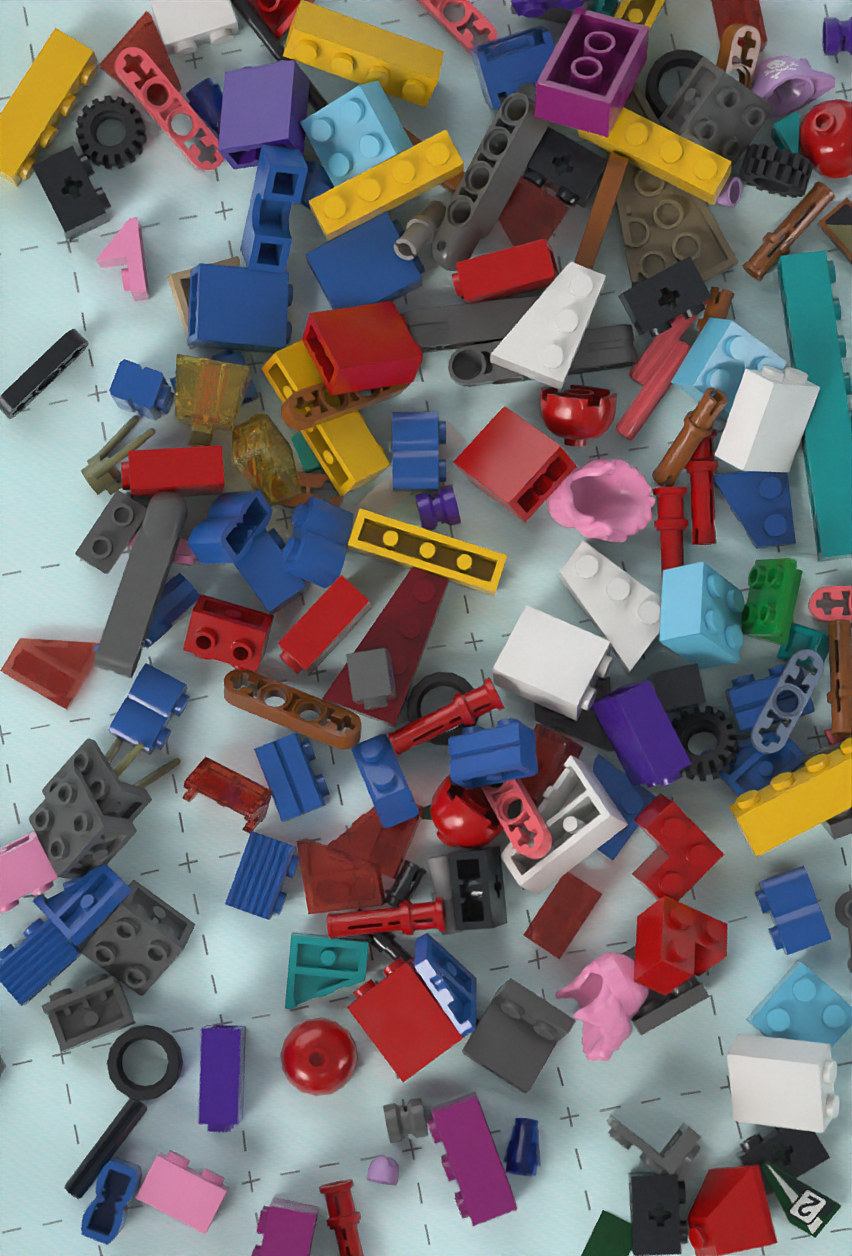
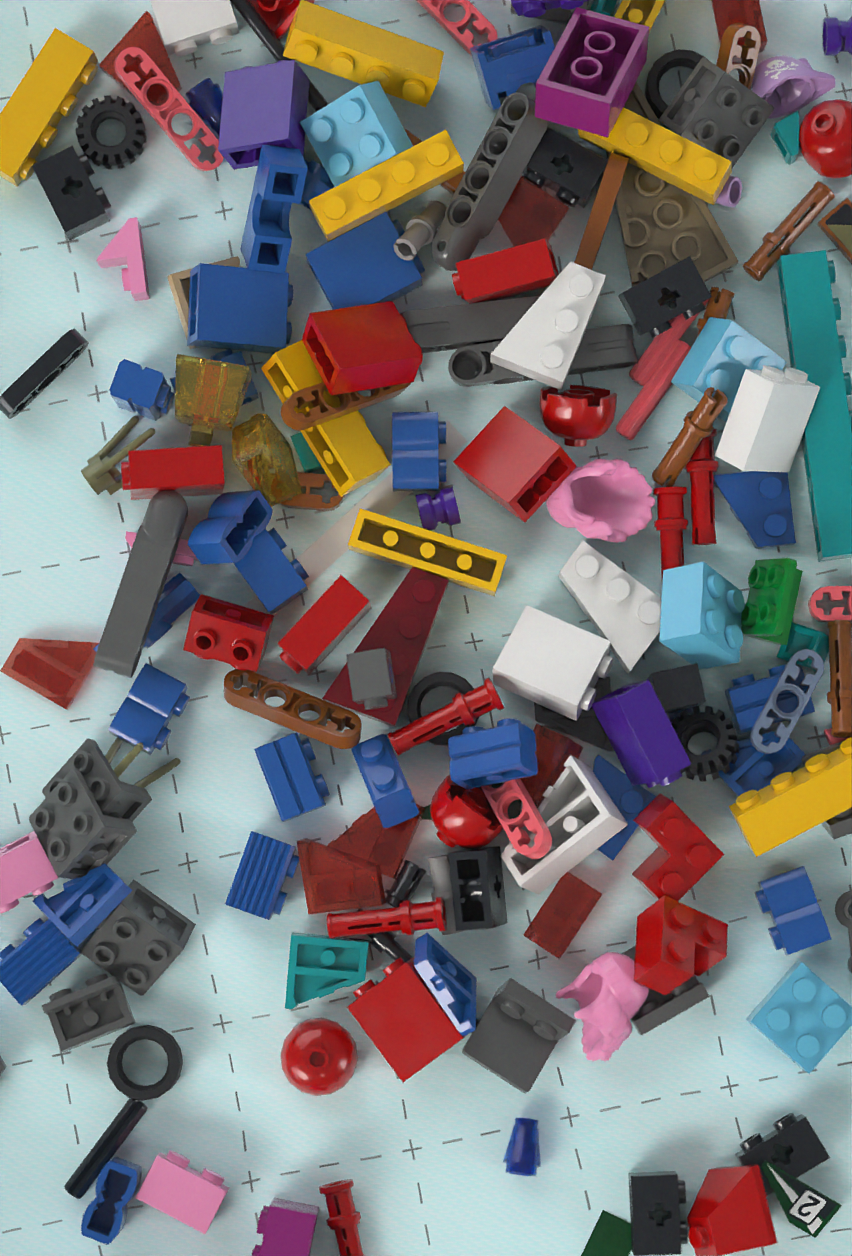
(111, 532): dark grey bracket -> none
(222, 1076): dark purple brick -> none
(229, 790): clear red hinge -> none
(318, 541): blue brick -> none
(383, 1171): lavender hinge -> none
(405, 1120): dark grey wheel -> none
(471, 1159): magenta brick -> none
(679, 1149): dark grey bracket -> none
(776, 170): black tyre -> none
(782, 1082): white brick -> none

